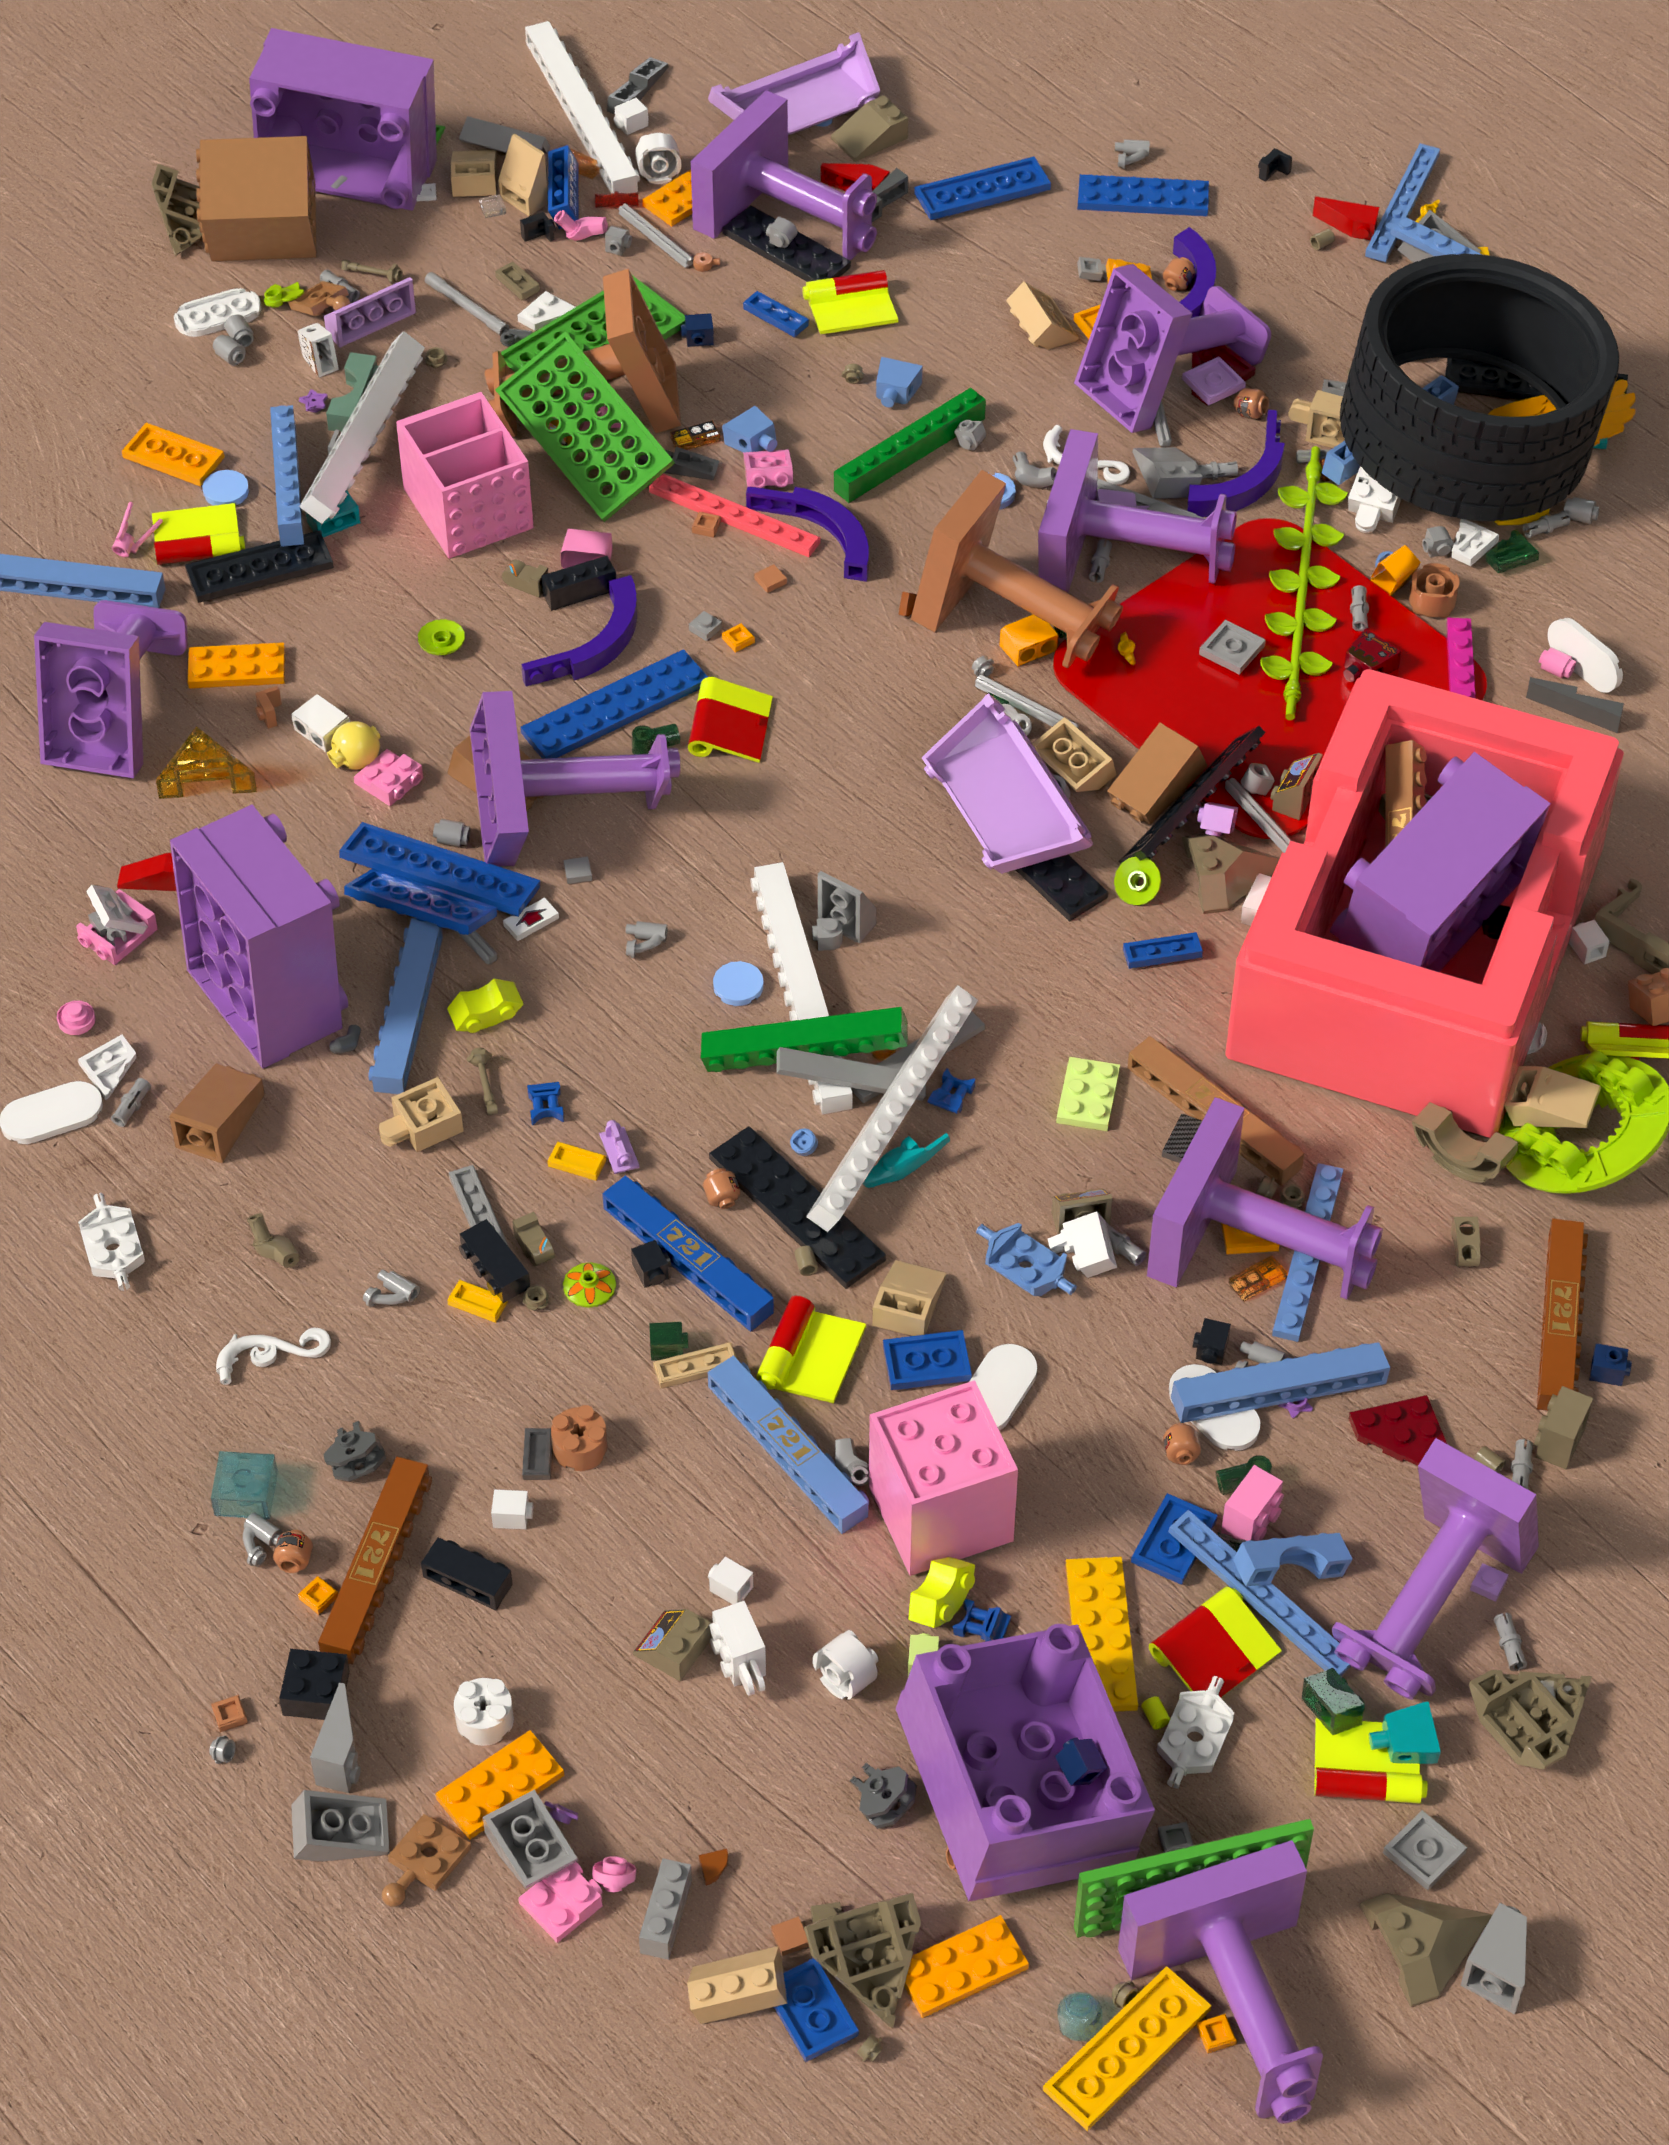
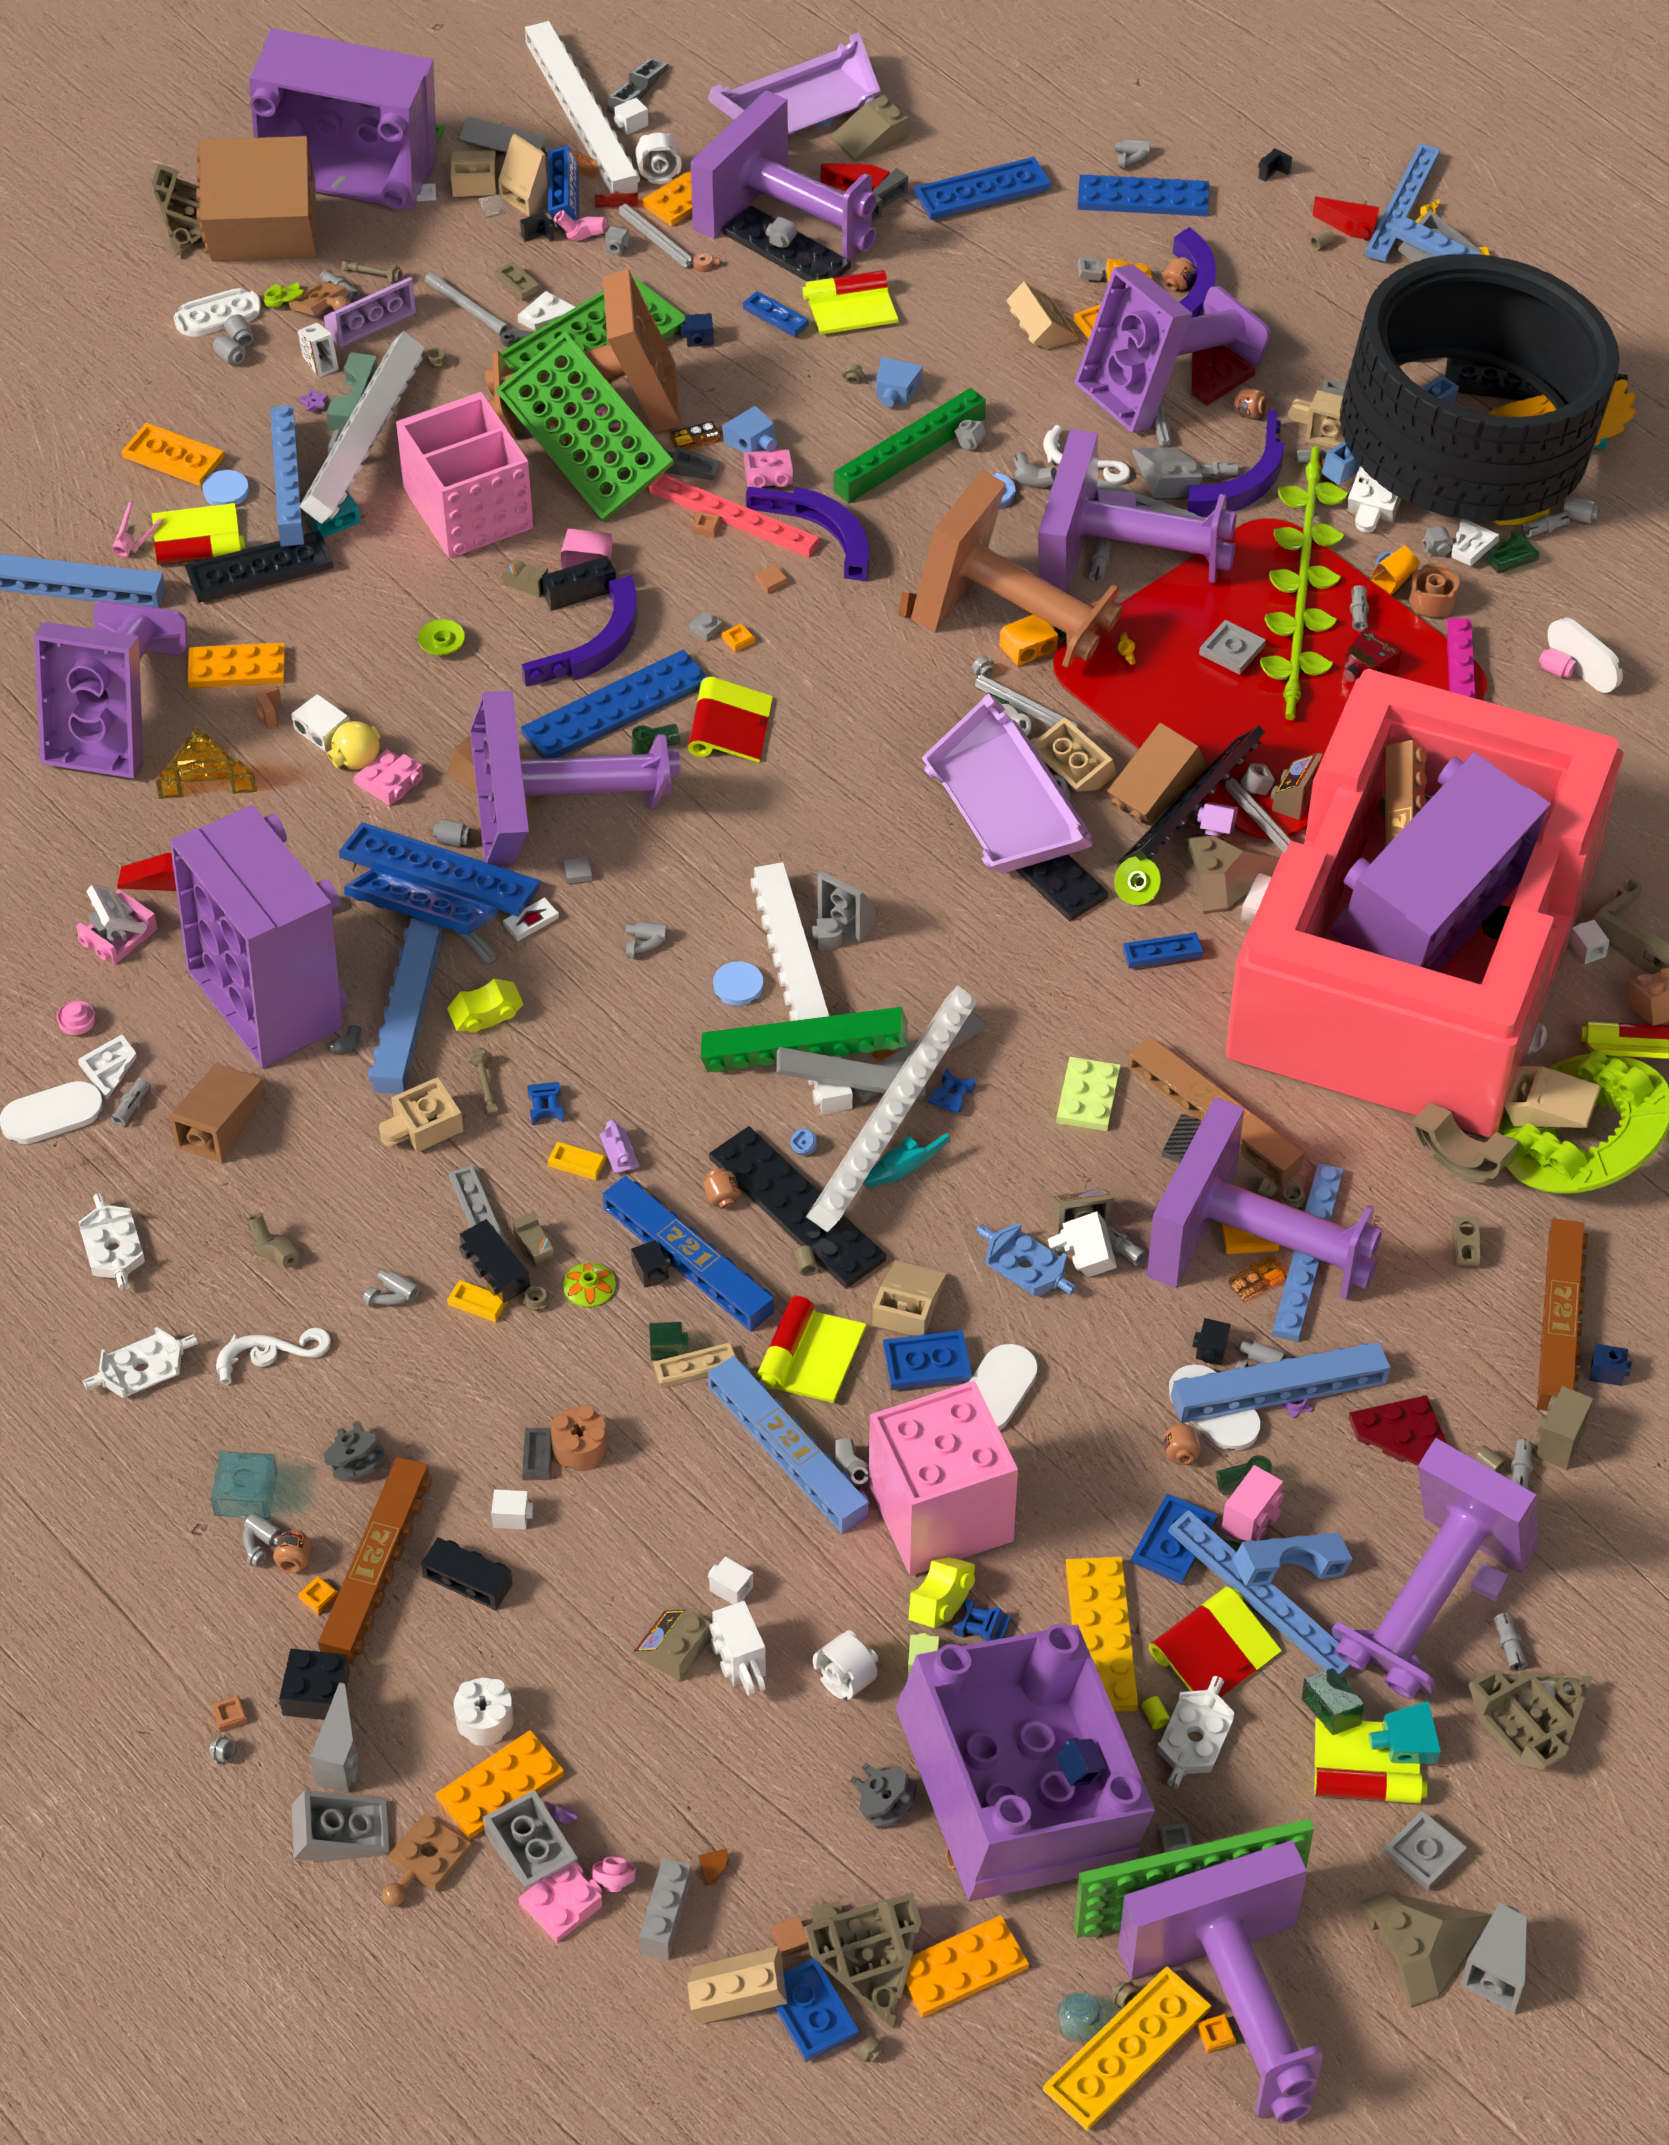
(158, 1351): none -> white plate
(1213, 380): lavender plate -> none
(1564, 698): dark grey slope -> none

